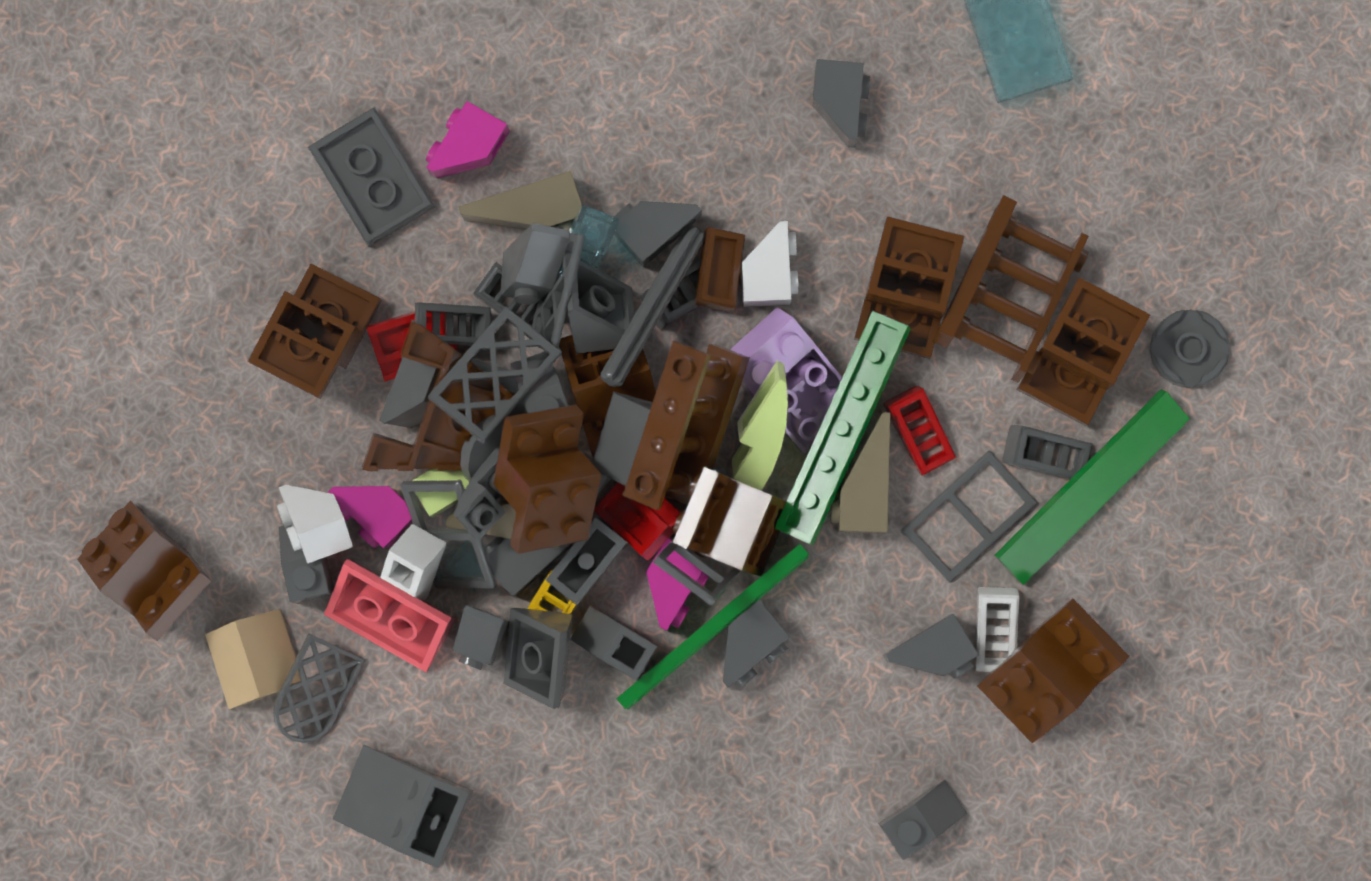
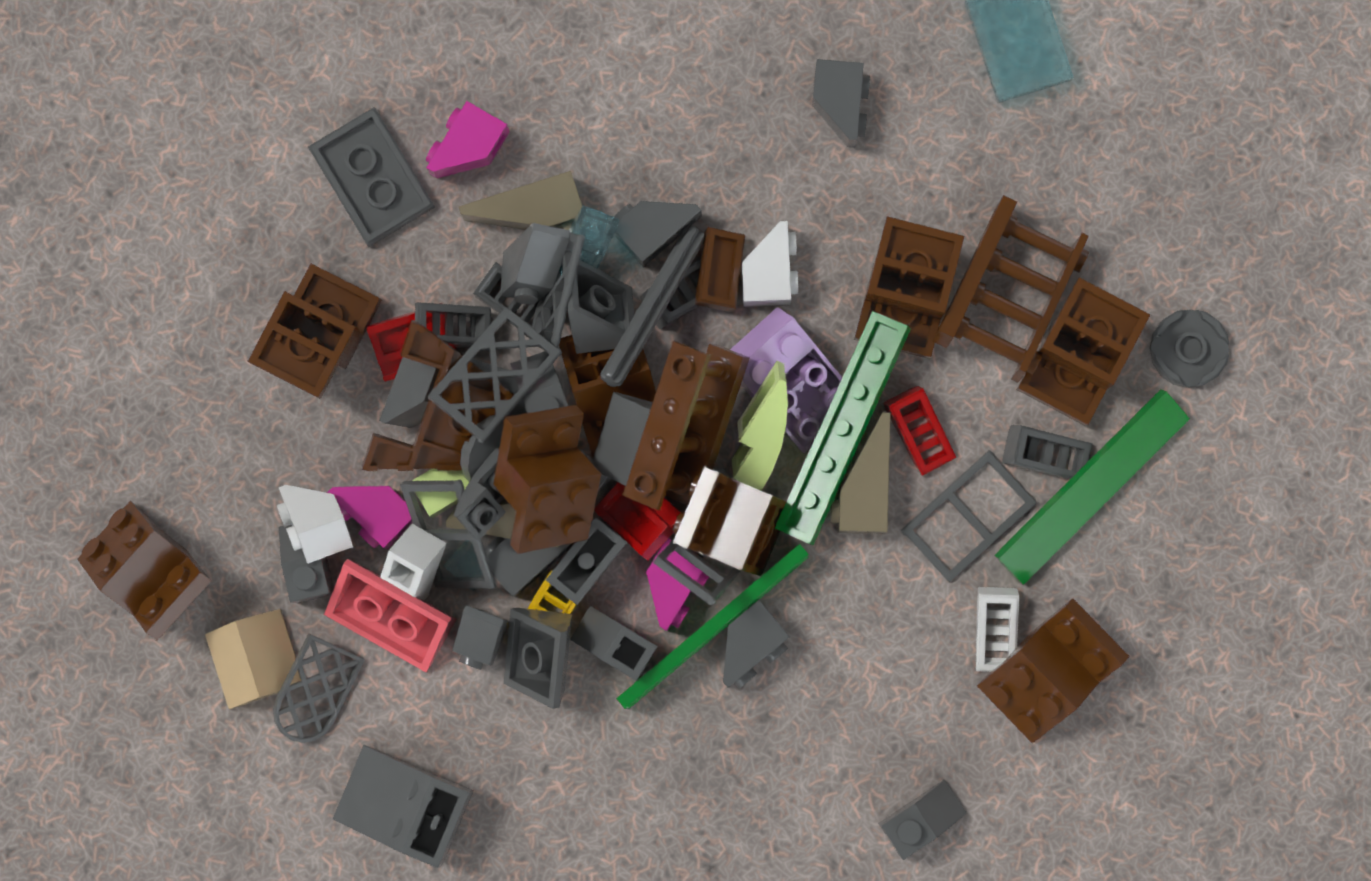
(937, 650): dark grey slope -> none

